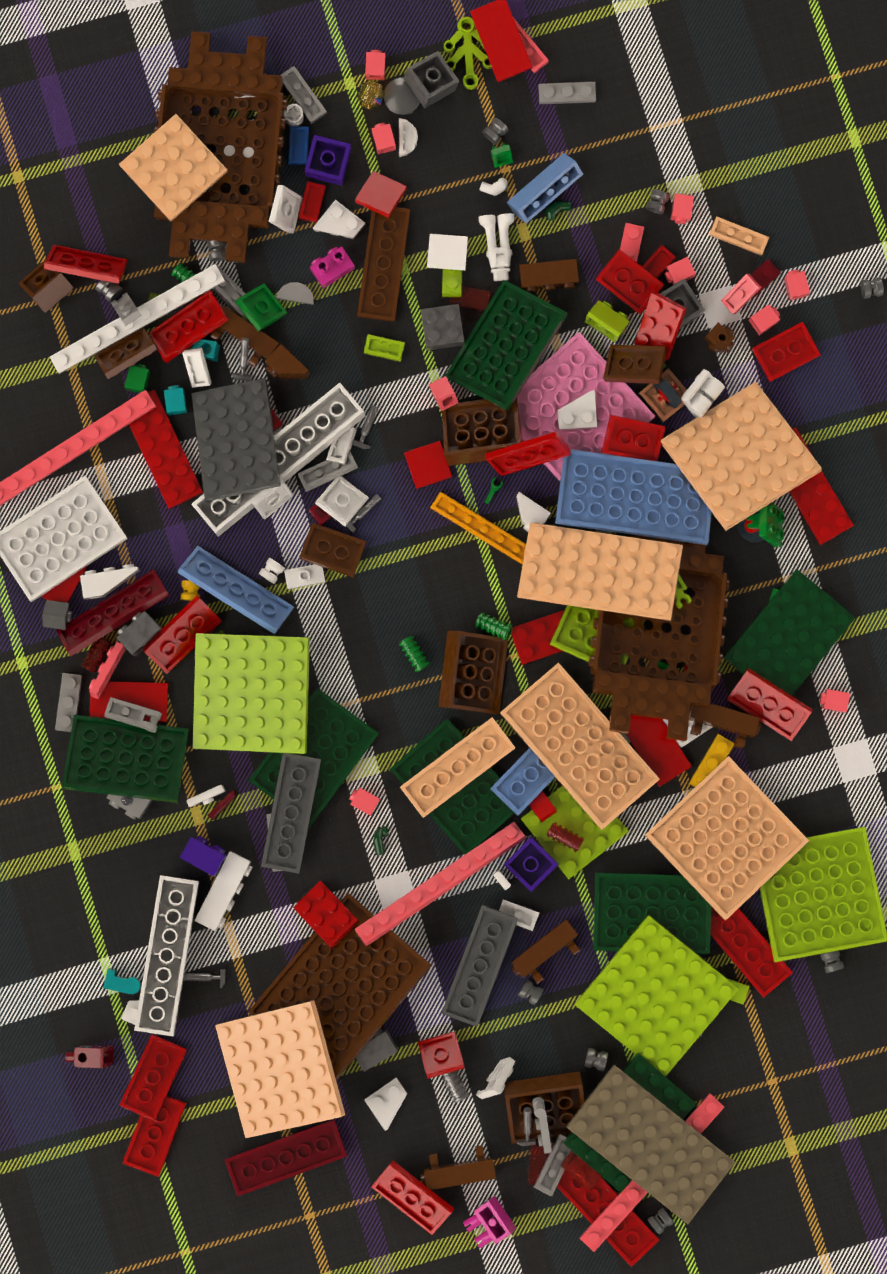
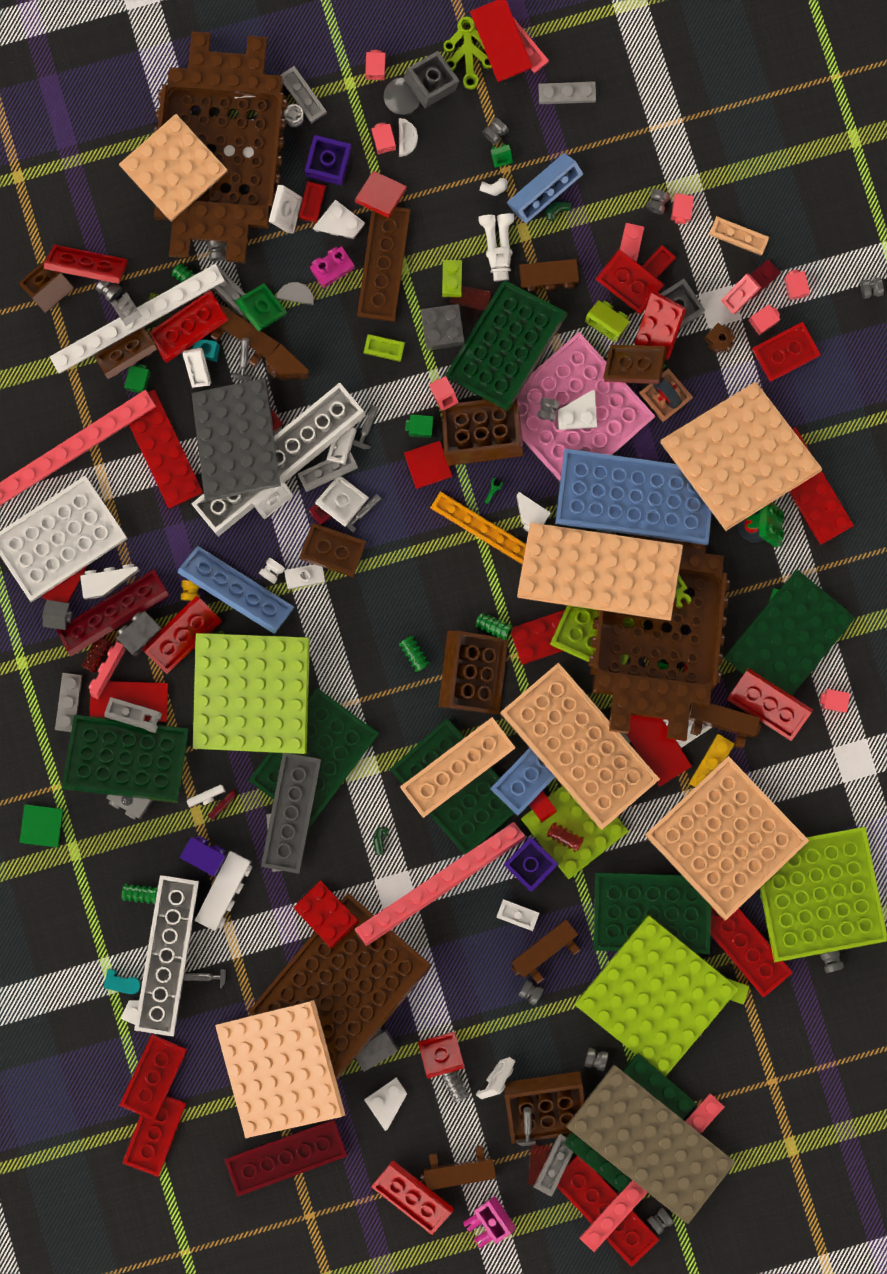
(41, 826): none -> green tile
(91, 1056): dark red torso -> none
(139, 893): none -> green piece
(175, 400): teal brick -> none
(298, 145): blue tile -> none
(364, 801): coral brick -> none
(371, 94): clear yellow head -> none
(419, 426): none -> green brick
(447, 252): white tile -> none
(479, 965): dark grey plate -> none
(501, 879): white tile -> none
(528, 453): red tile -> none
(541, 1124): light grey plate -> none
(548, 409): none -> flat silver wheel
(580, 1170): clear red plate -> none
(633, 438): red plate -> none
(679, 270): coral brick -> none
(702, 393): white plate -> none

